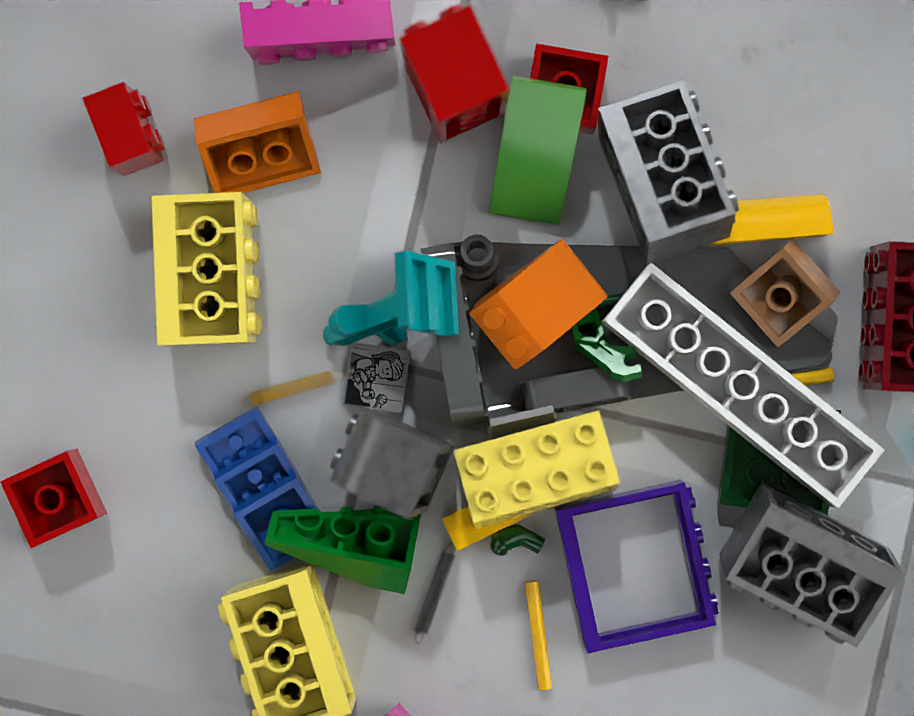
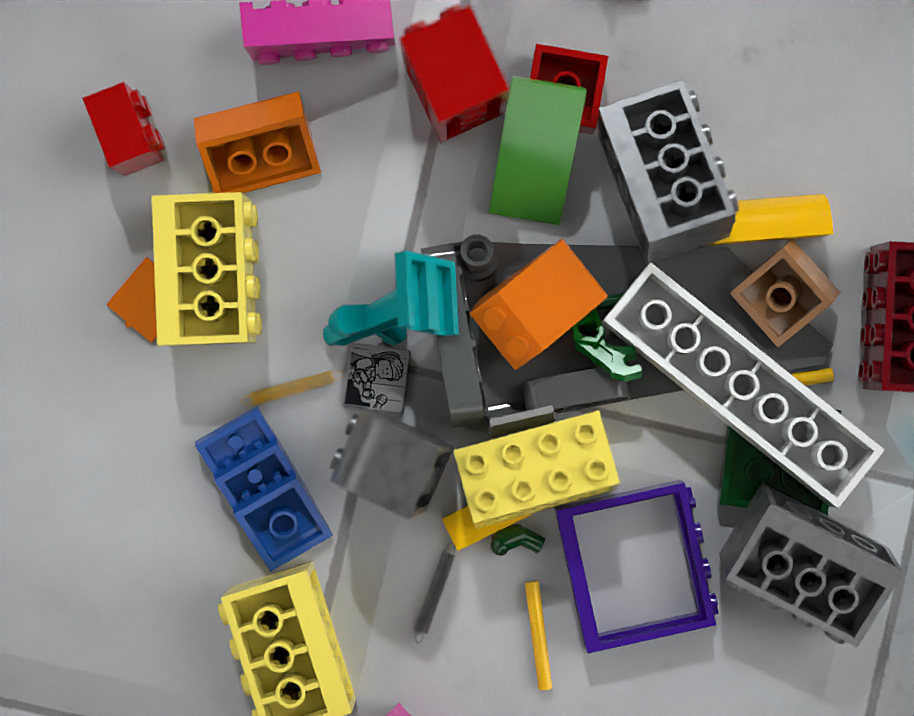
(53, 497): red brick -> none
(137, 301): none -> orange piece
(357, 544): green wedge -> none

